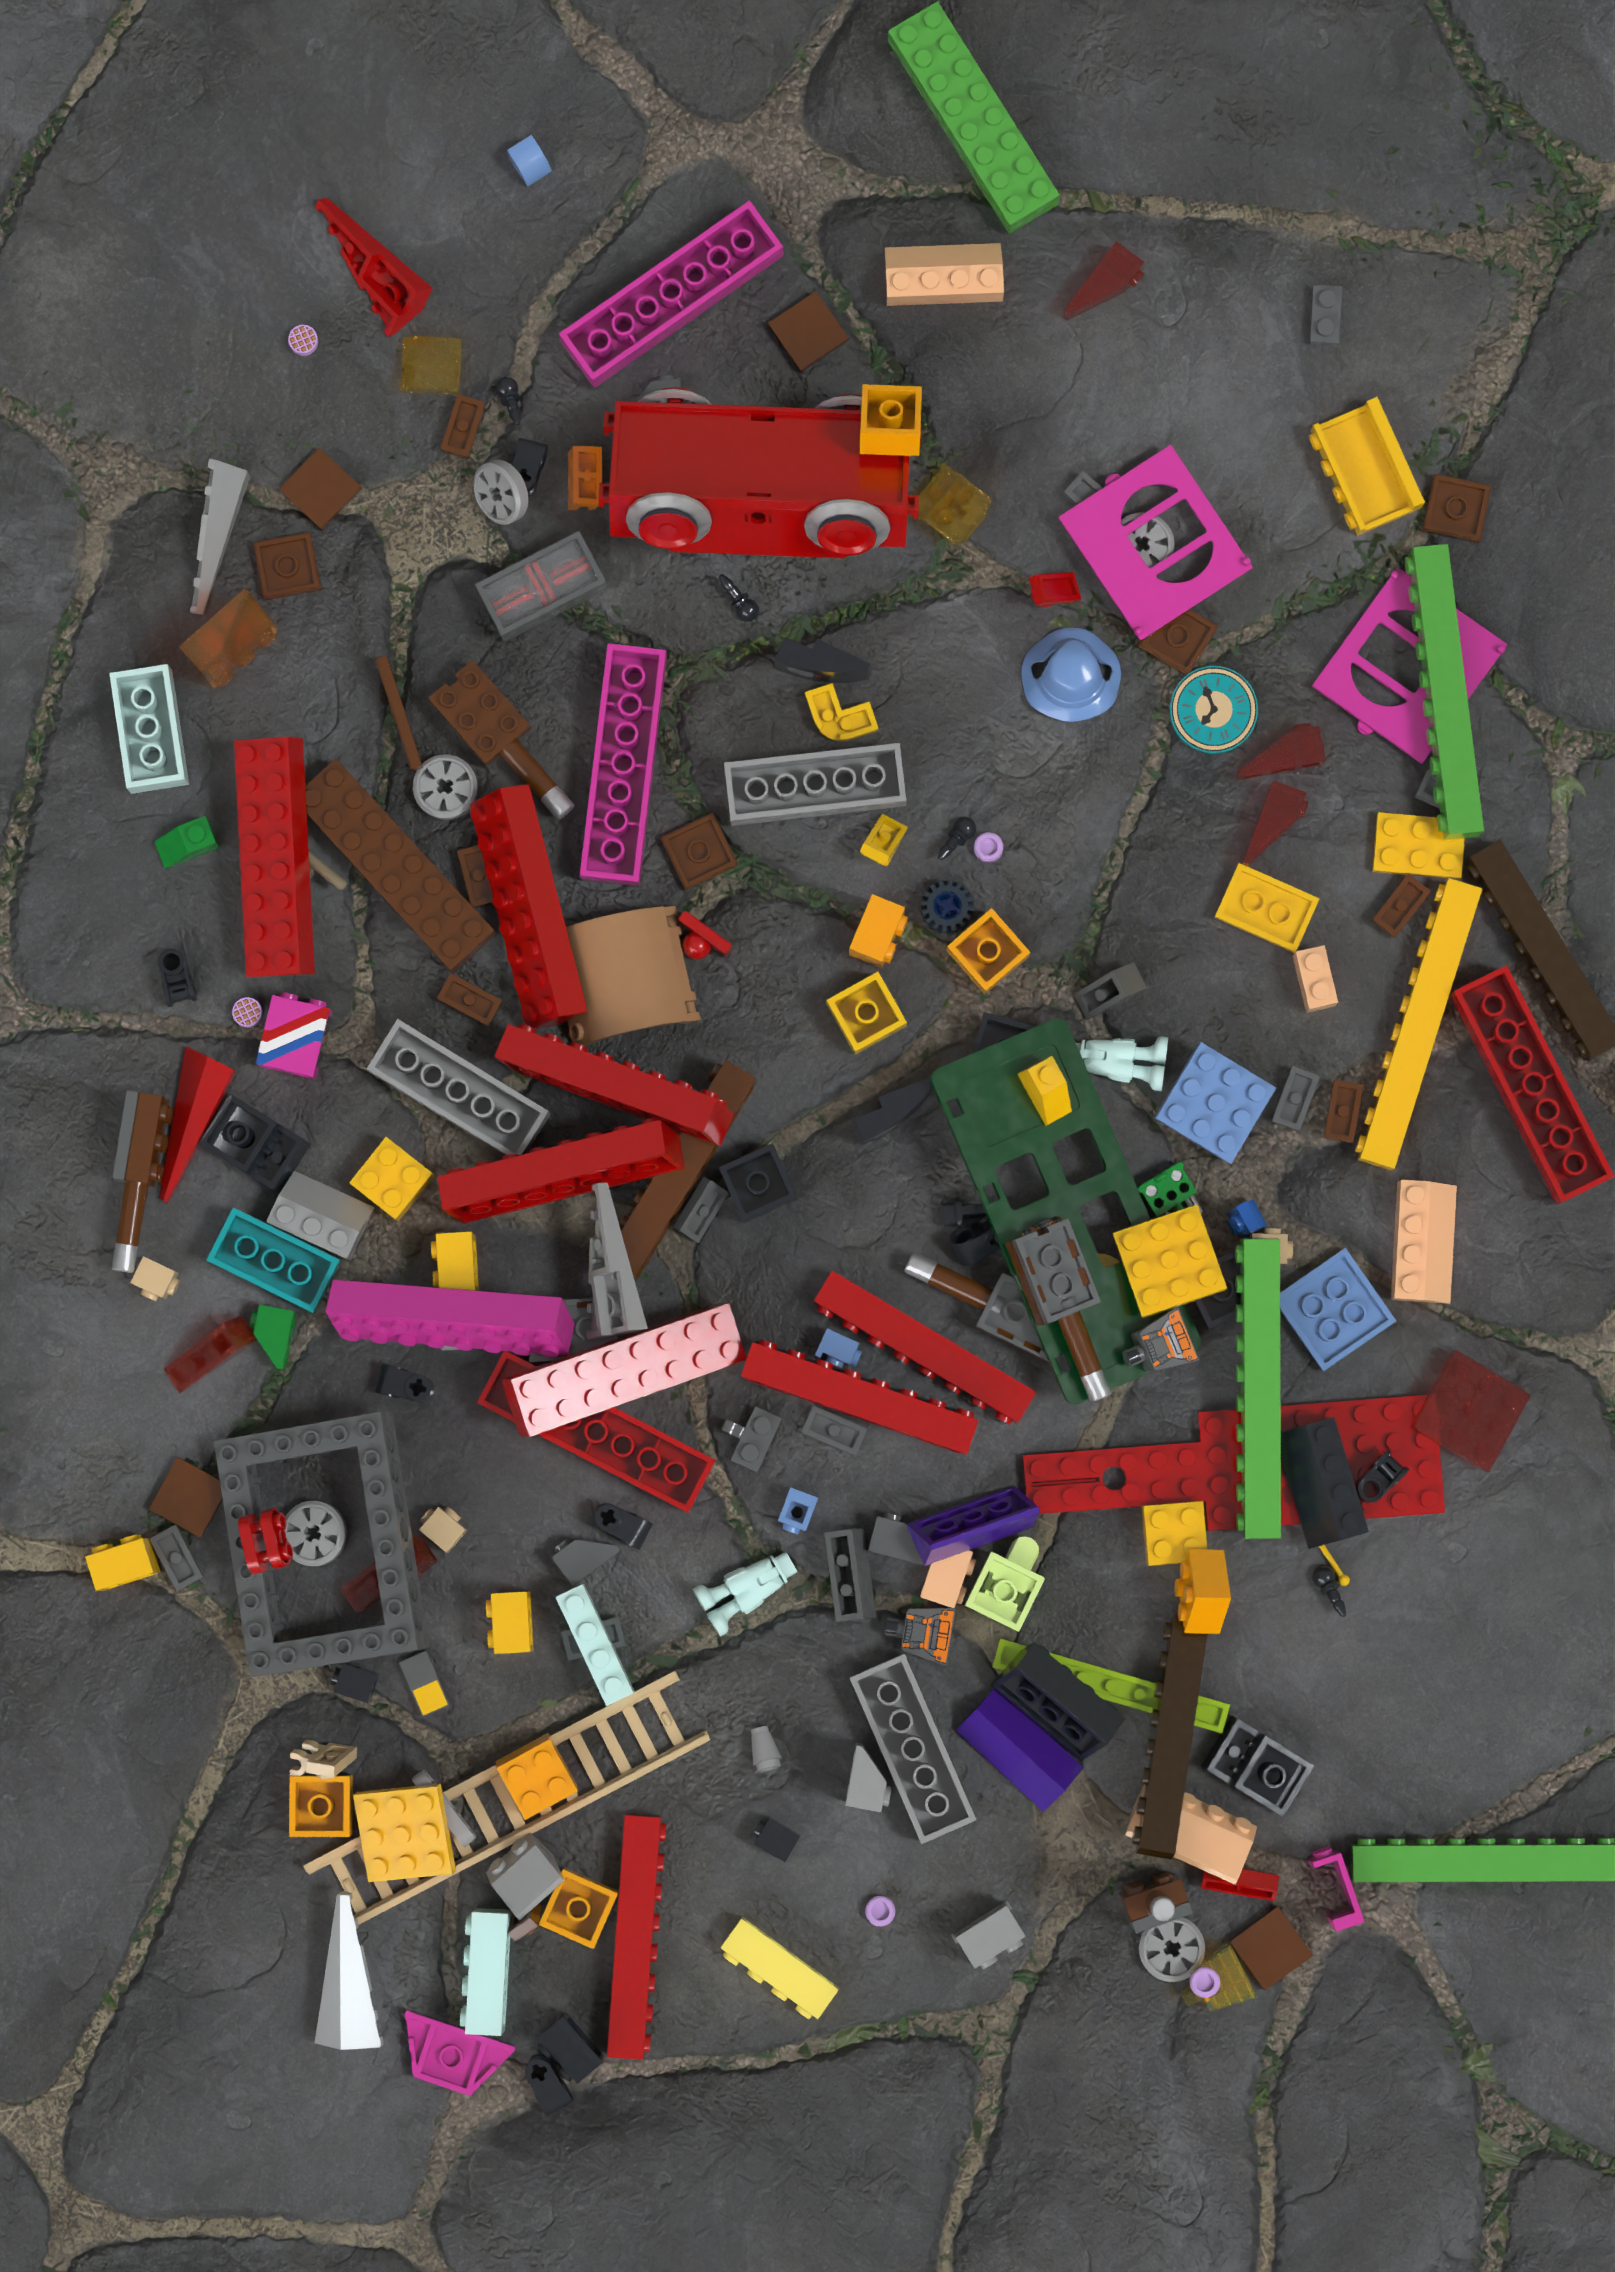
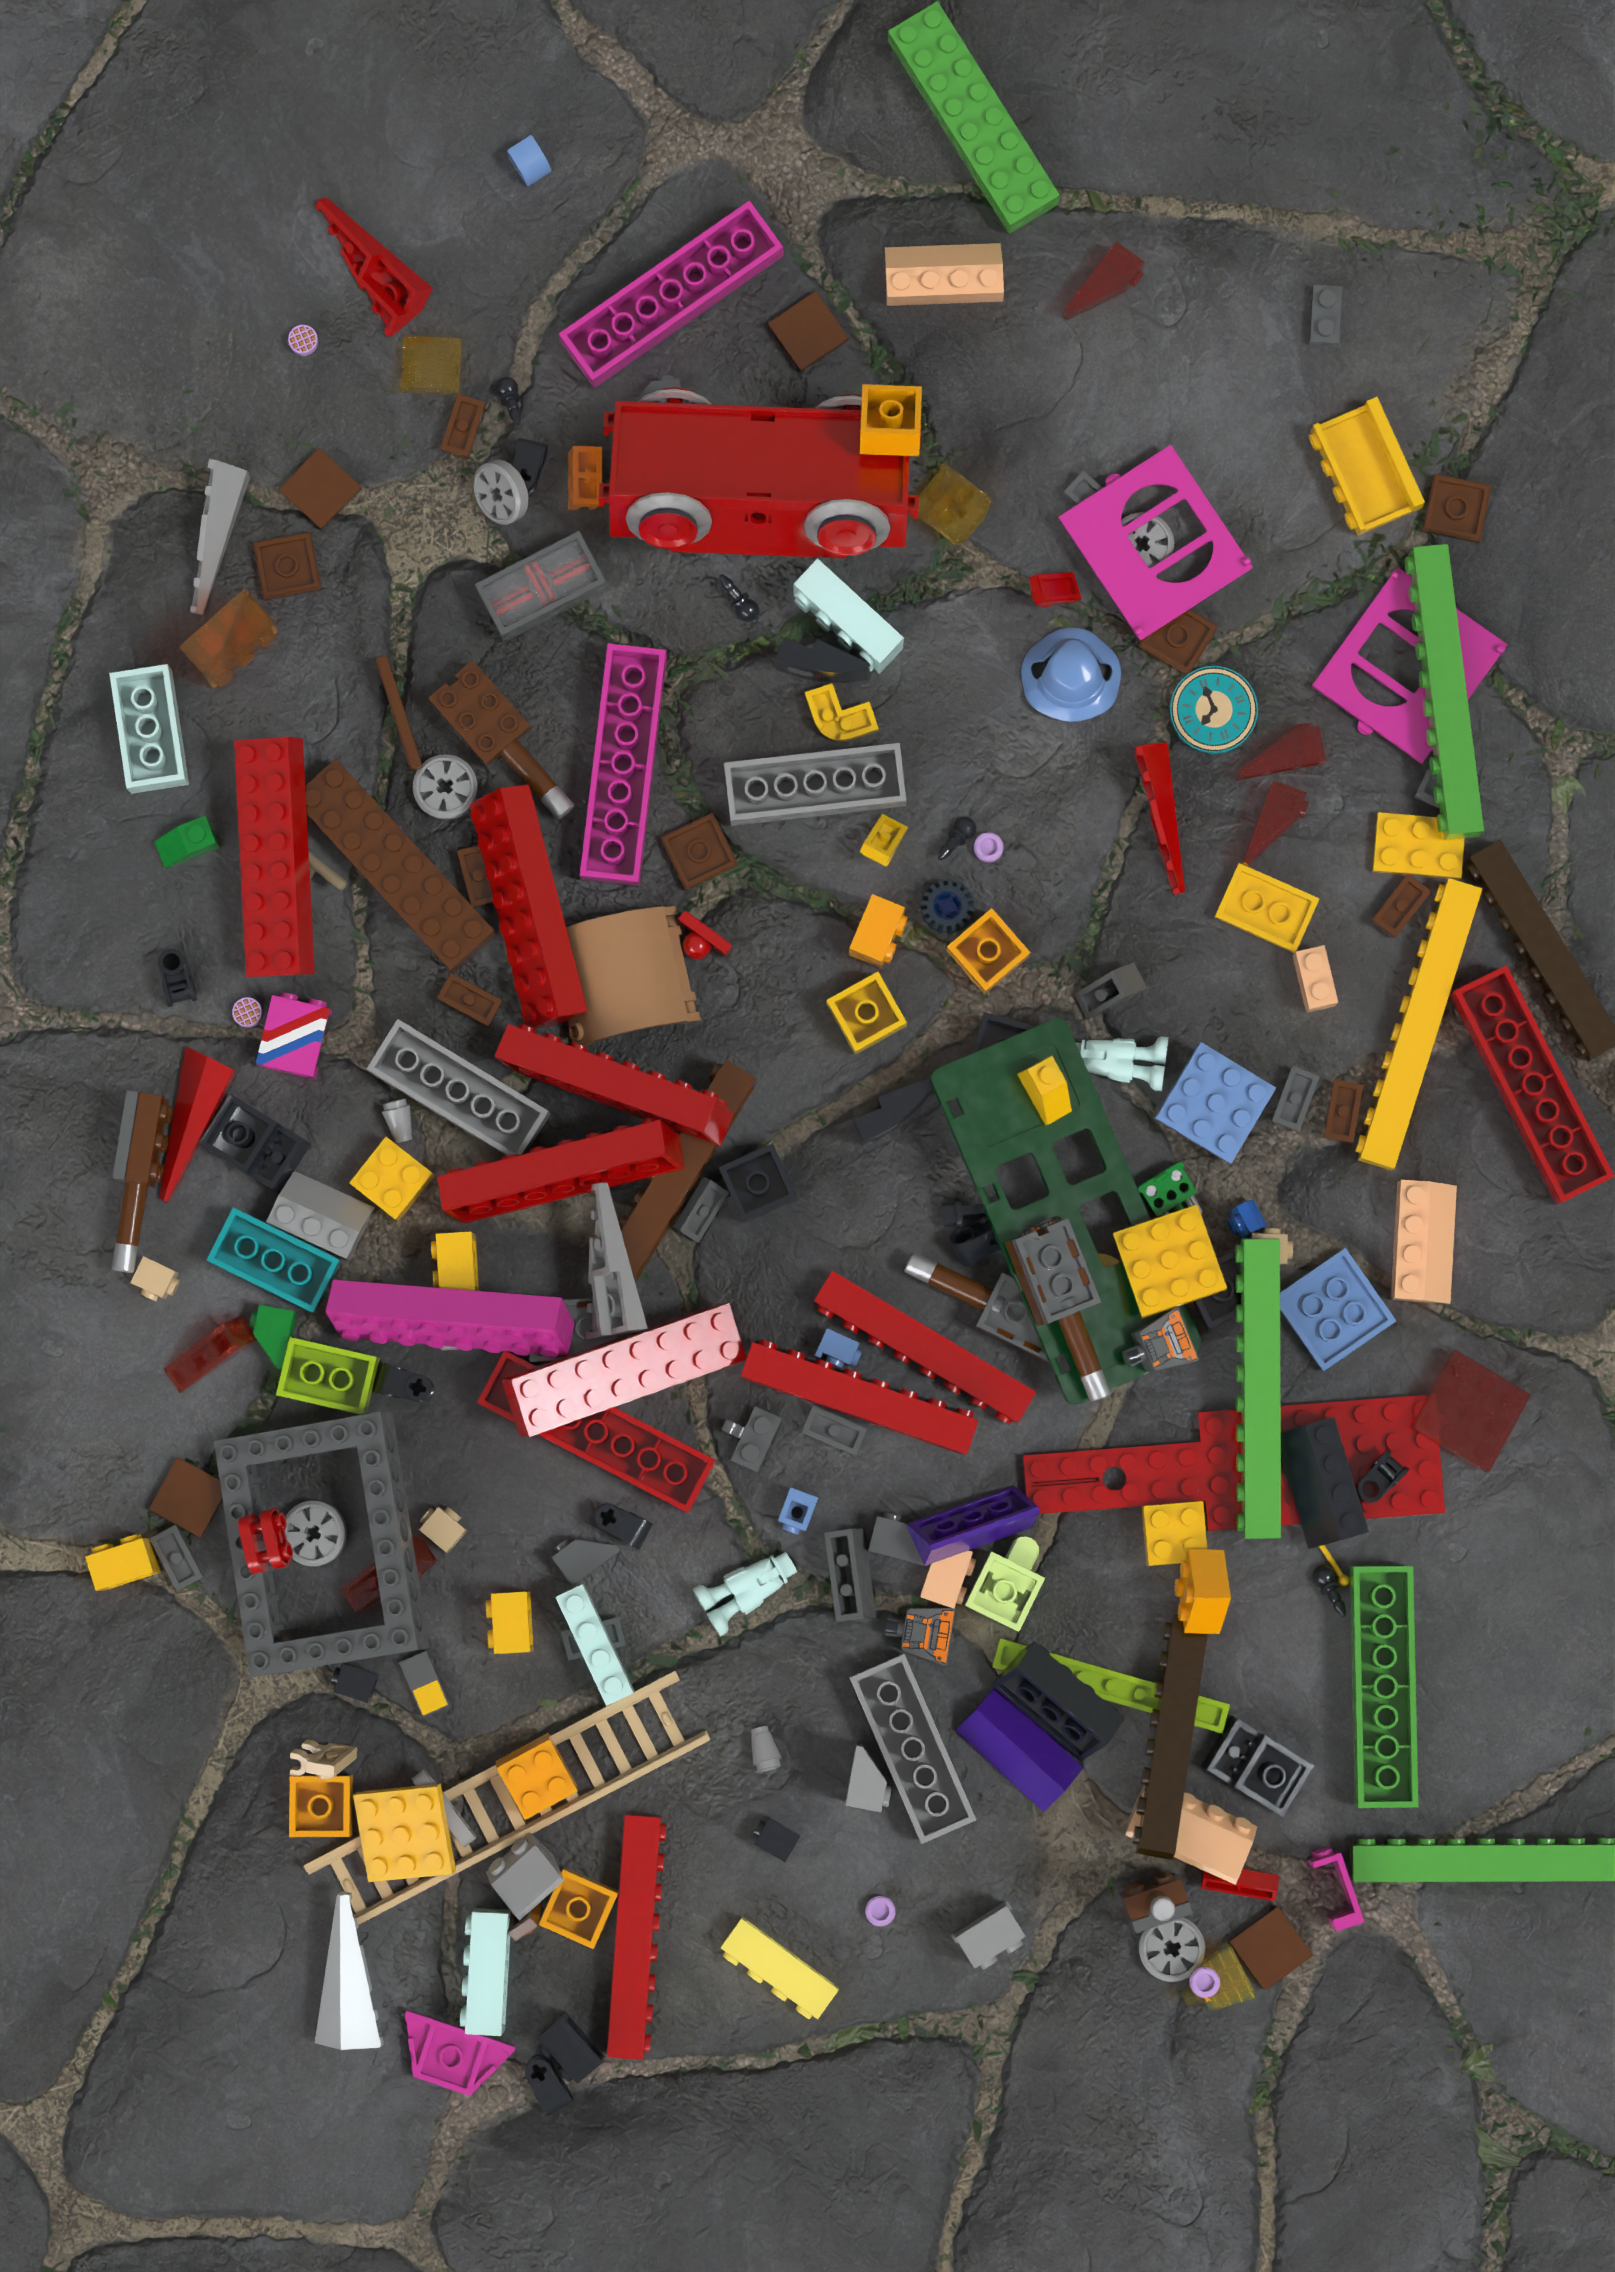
(327, 1376): none -> lime brick
(398, 1119): none -> light grey cone
(847, 616): none -> light aqua brick
(1157, 780): none -> red wedge
(1384, 1687): none -> bright green brick

